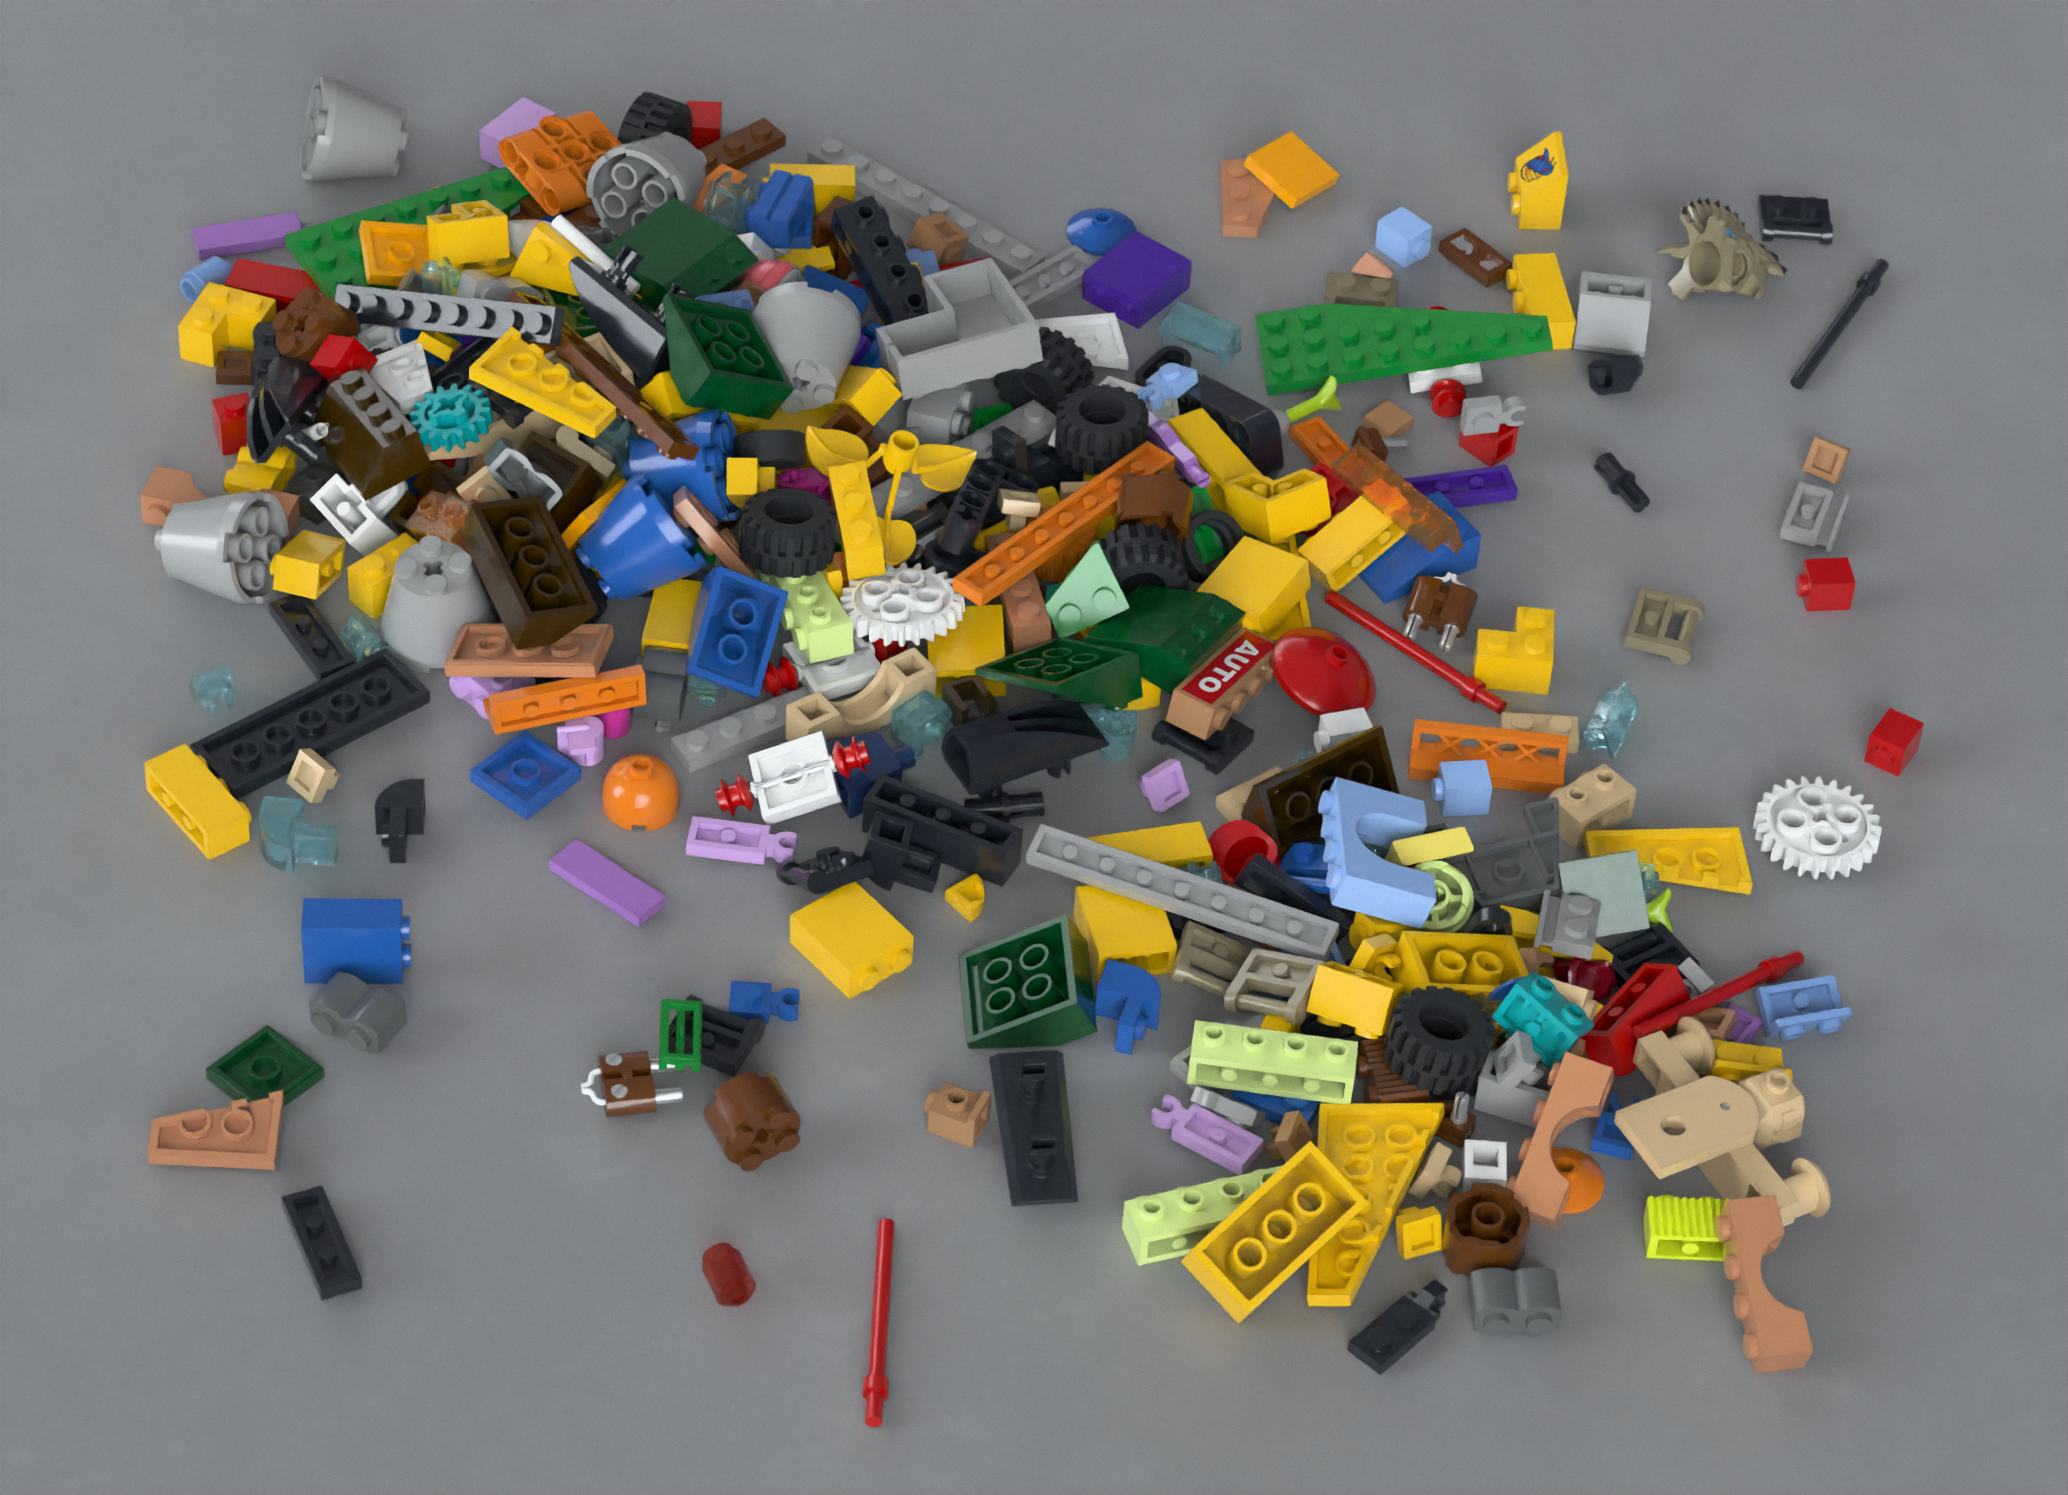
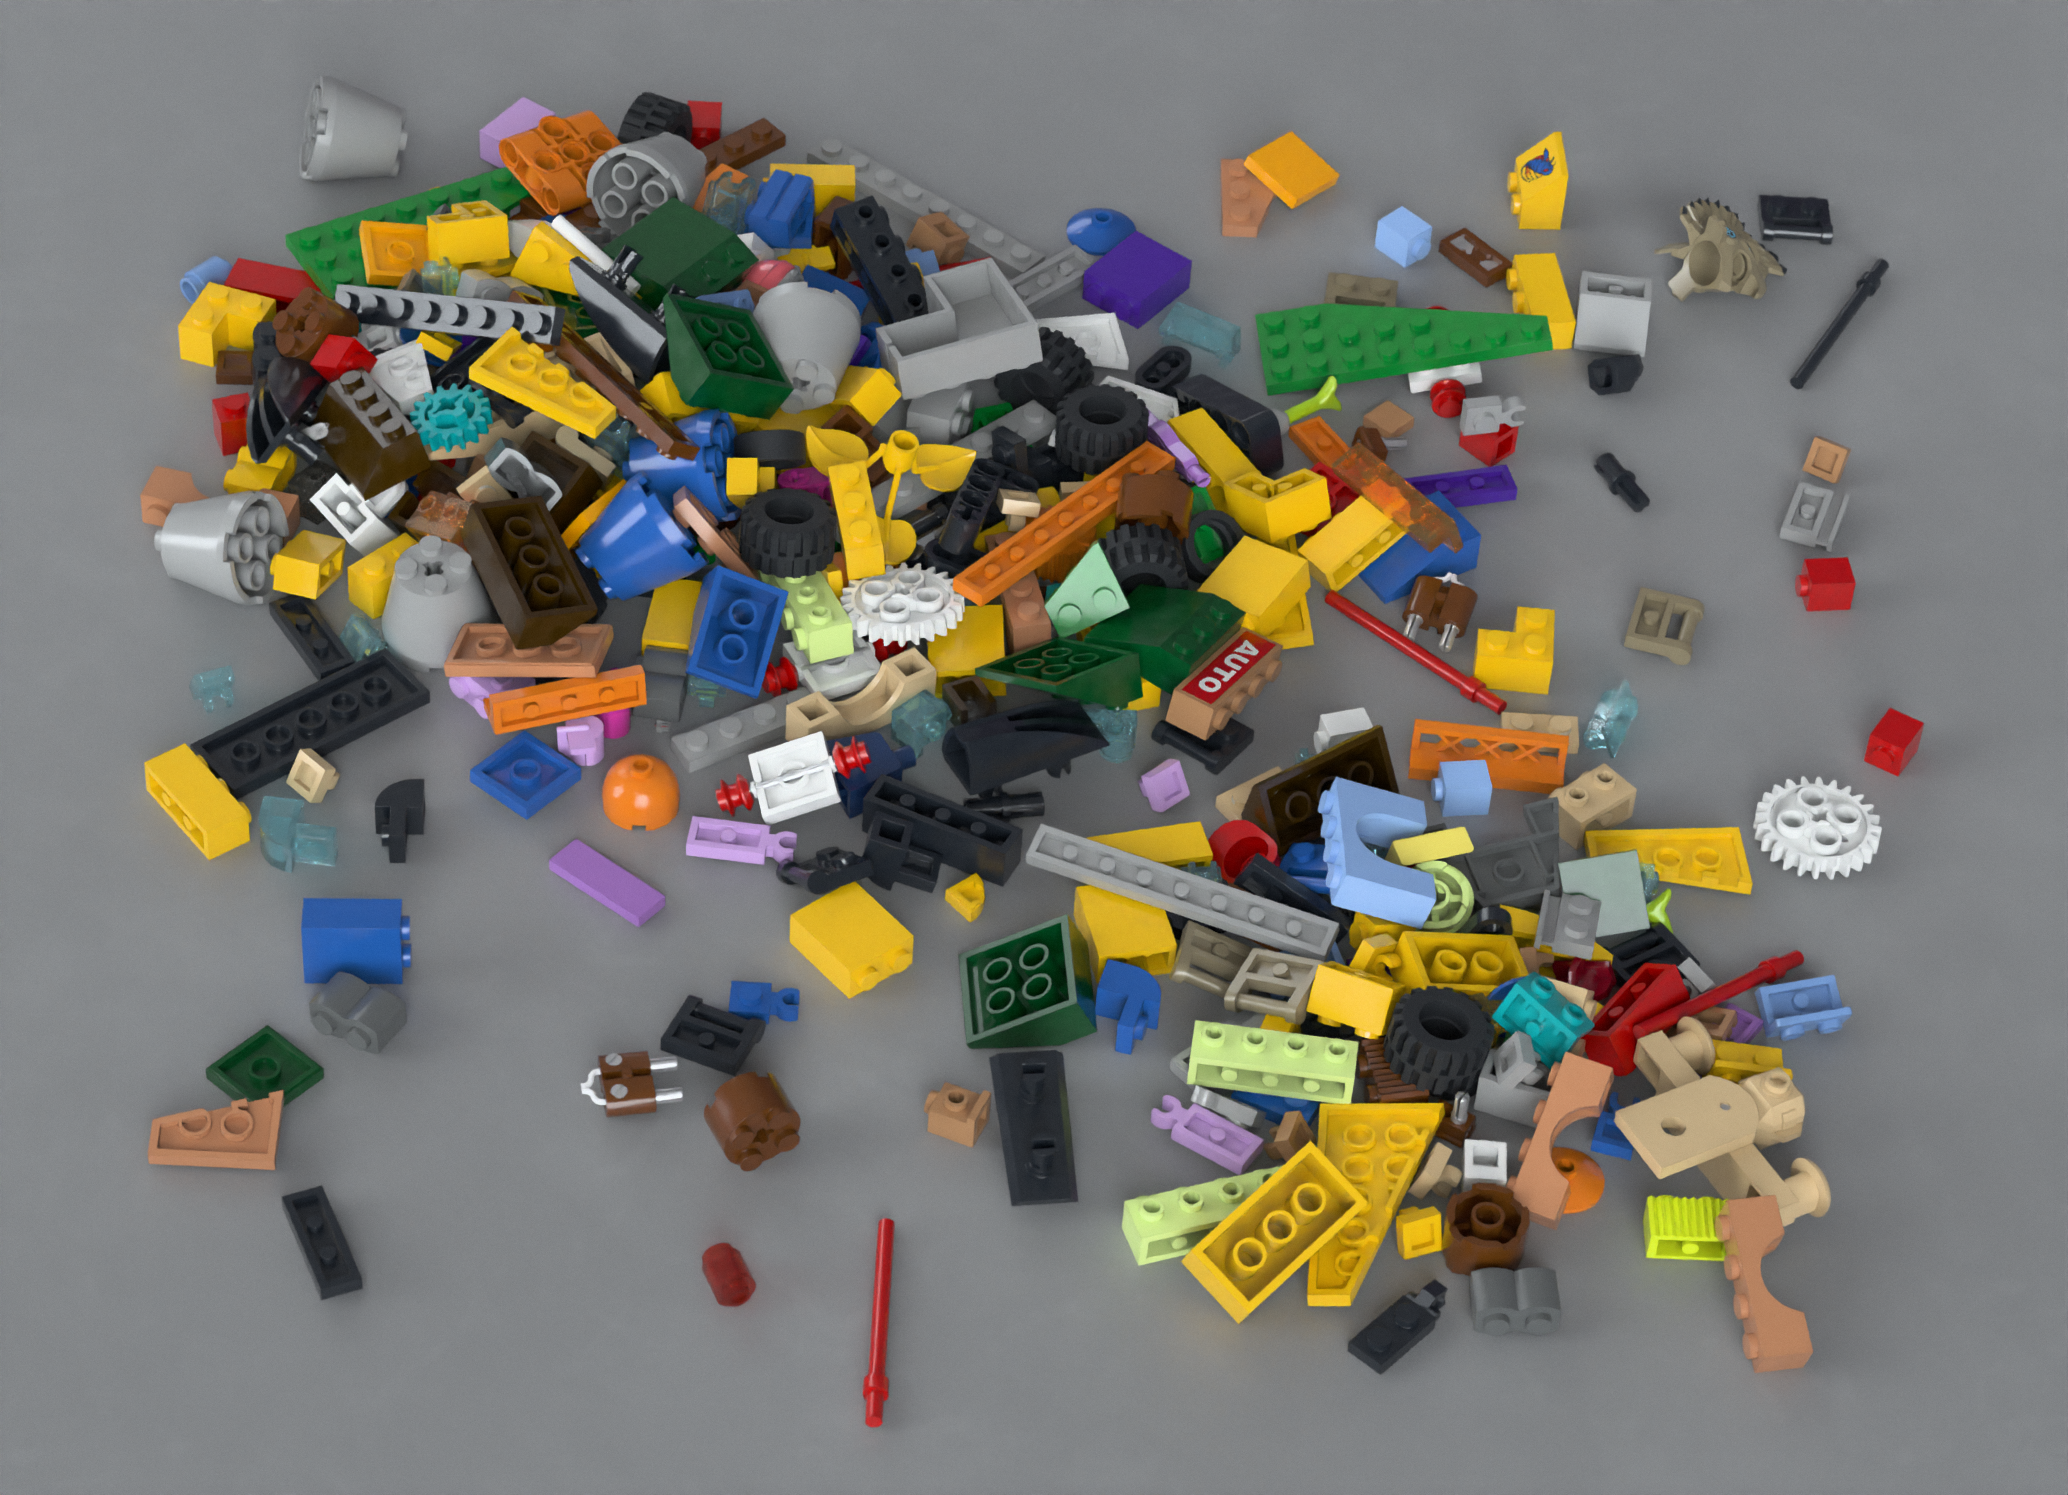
(244, 235): medium lavender tile -> none
(678, 1058): green tile -> none
(1168, 382): light blue plate -> none
(1322, 671): red dish -> none
(1373, 265): nougat slope -> none

